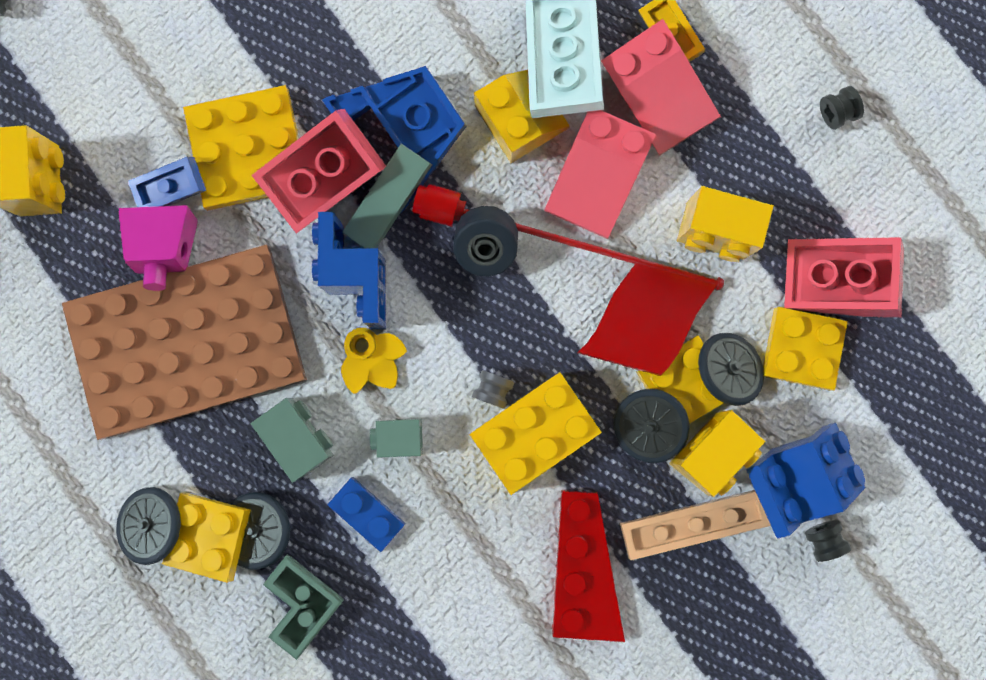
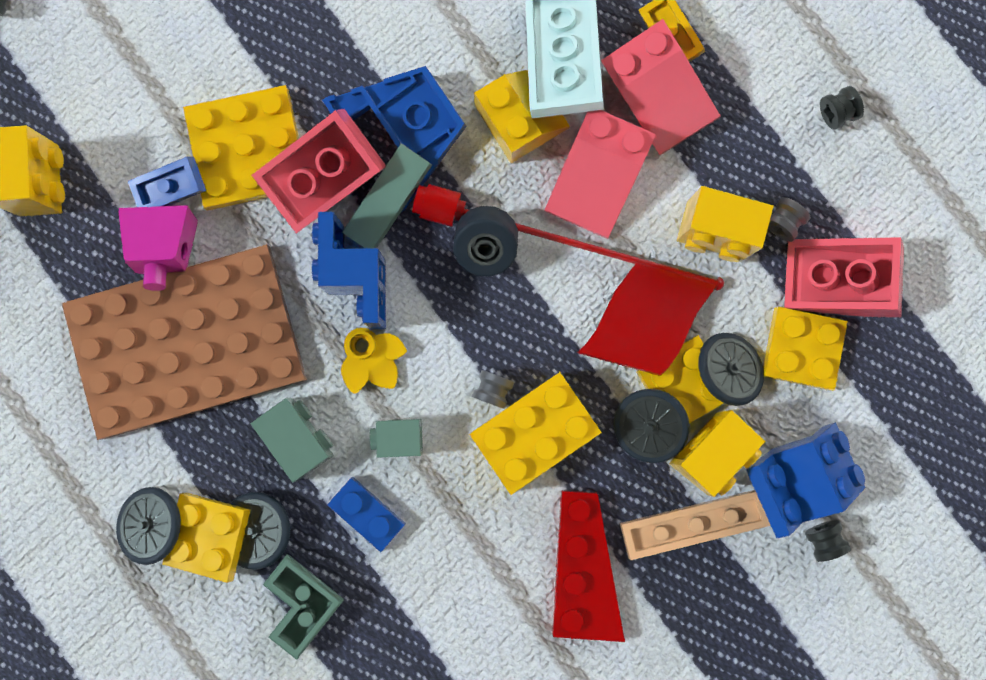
(788, 219): none -> flat silver wheel

